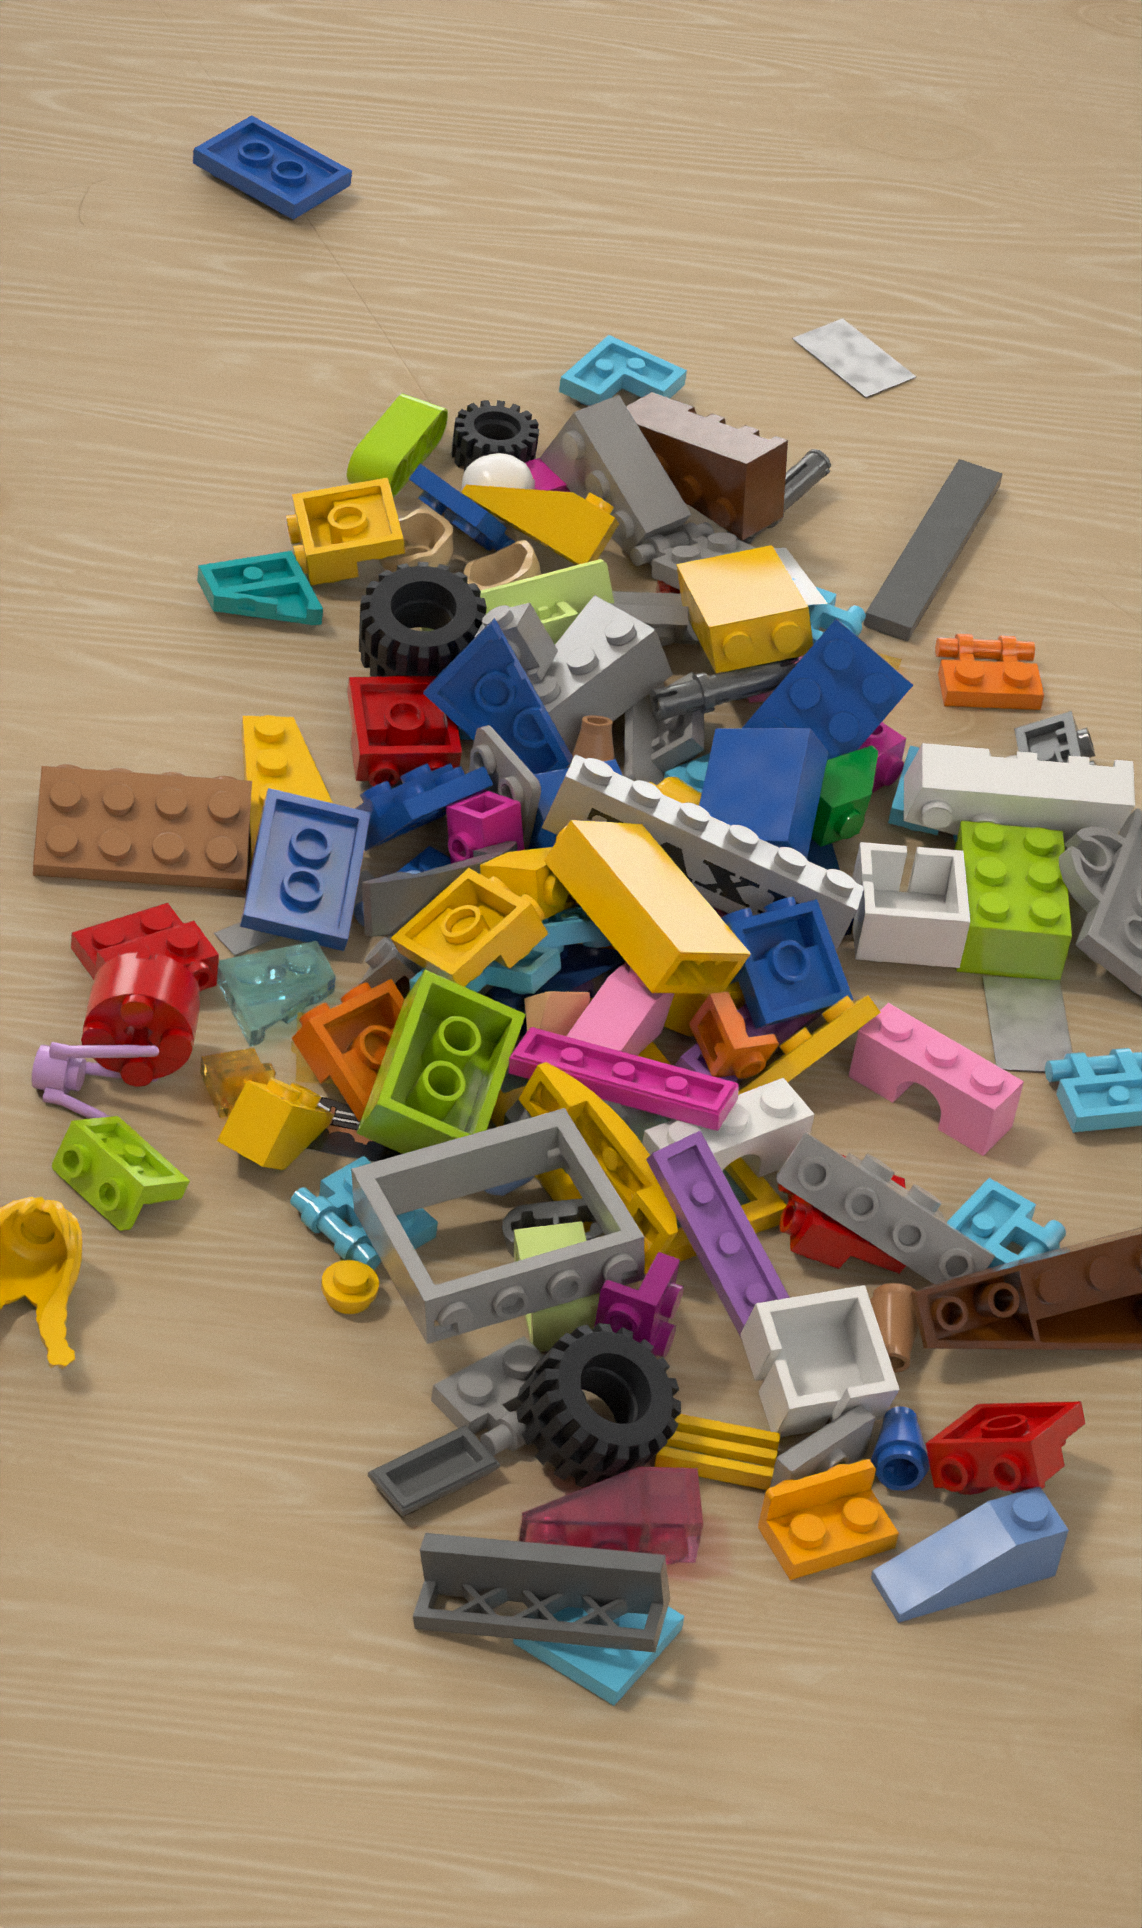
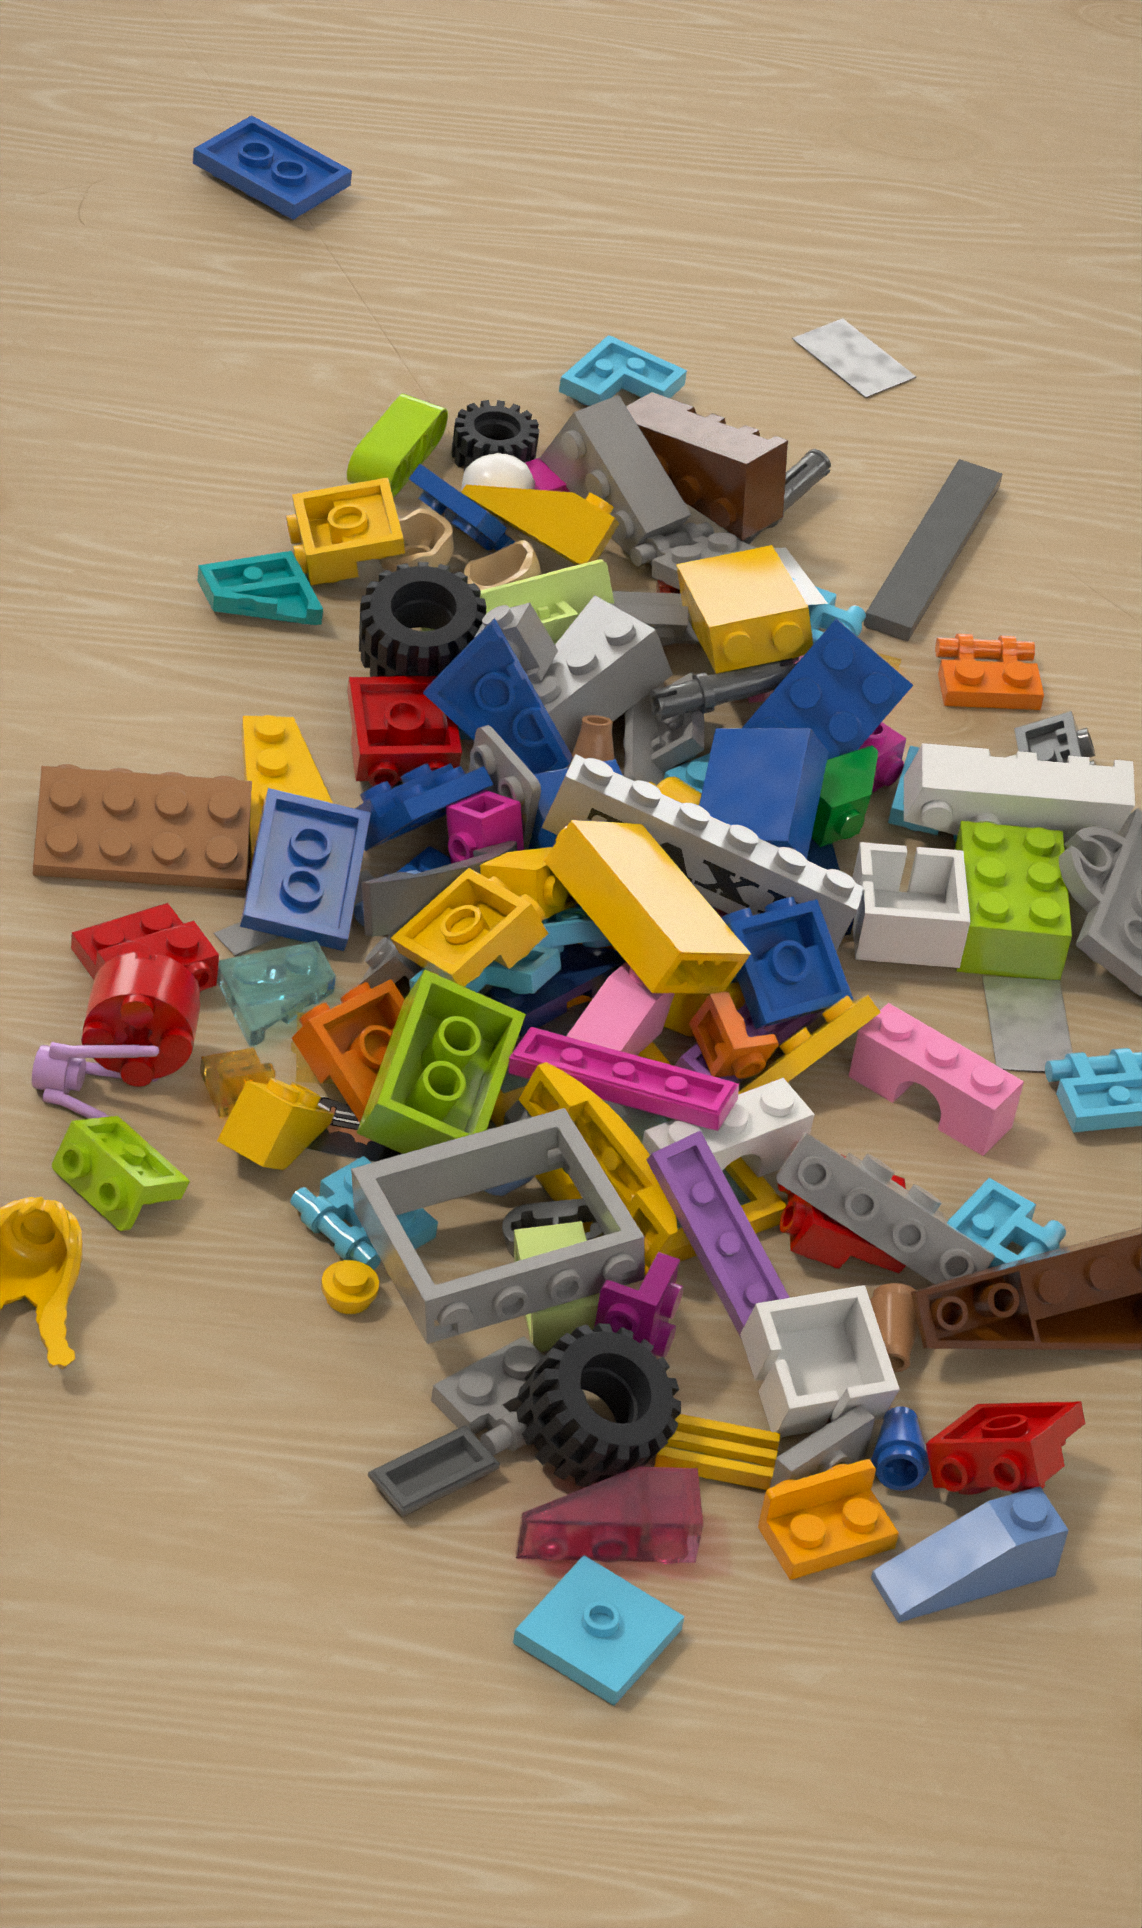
(546, 1581): dark grey fence -> none
(555, 1010): light nougat slope -> none

